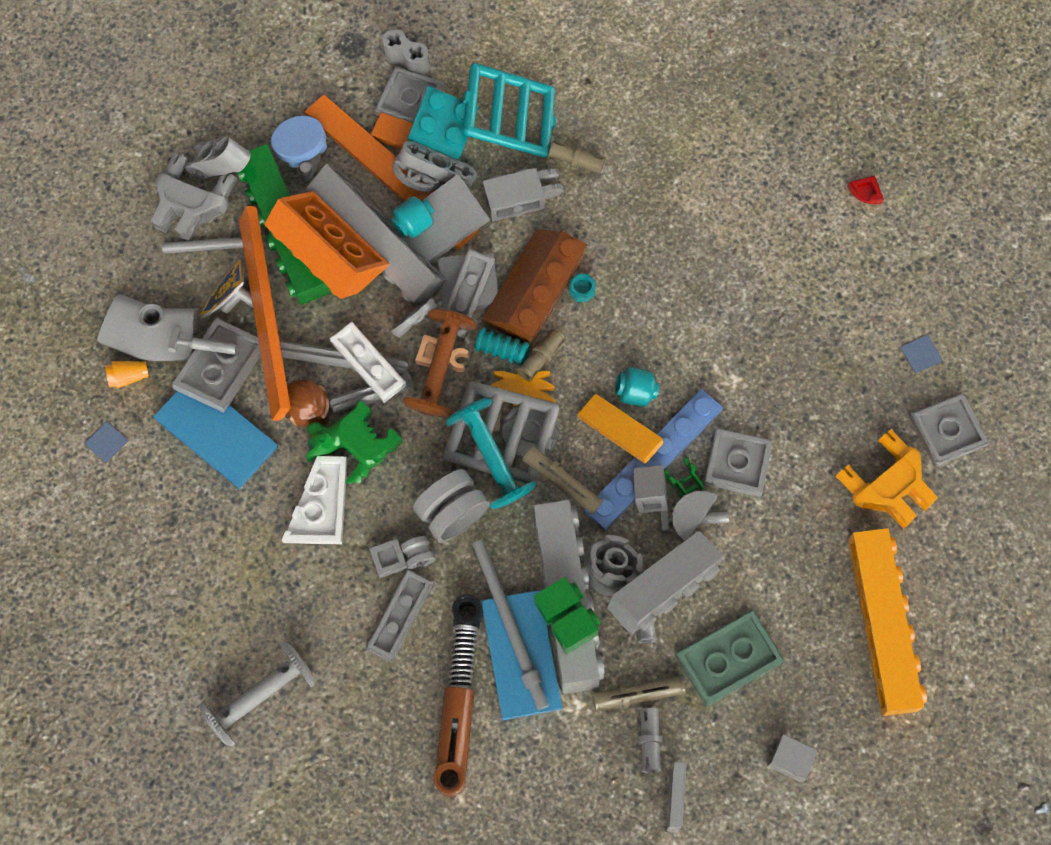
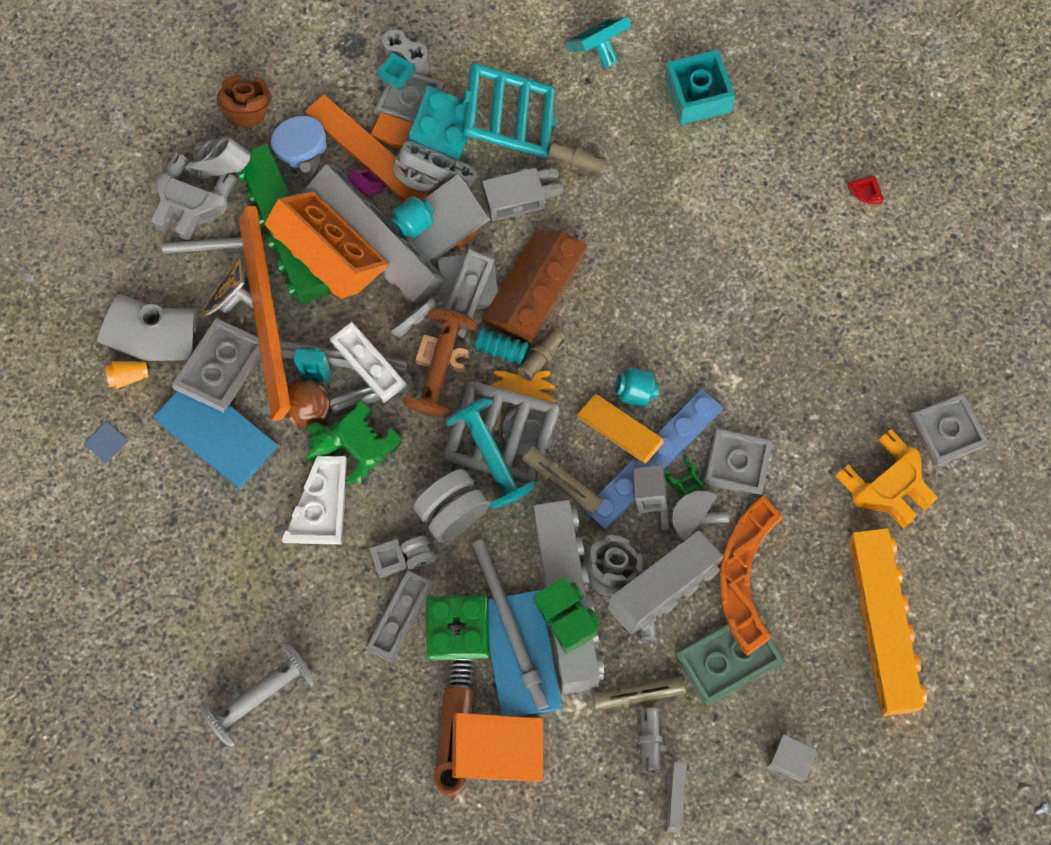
(200, 344): light grey piece -> none
(244, 101): none -> dark orange cone
(313, 364): none -> teal plate
(367, 181): none -> magenta tile
(396, 71): none -> teal plate
(472, 641): none -> green brick
(497, 747): none -> orange tile
(582, 287): teal tile -> none
(598, 37): none -> teal tile
(699, 87): none -> teal brick
(736, 573): none -> orange tile
(921, 354): sand blue sticker -> none

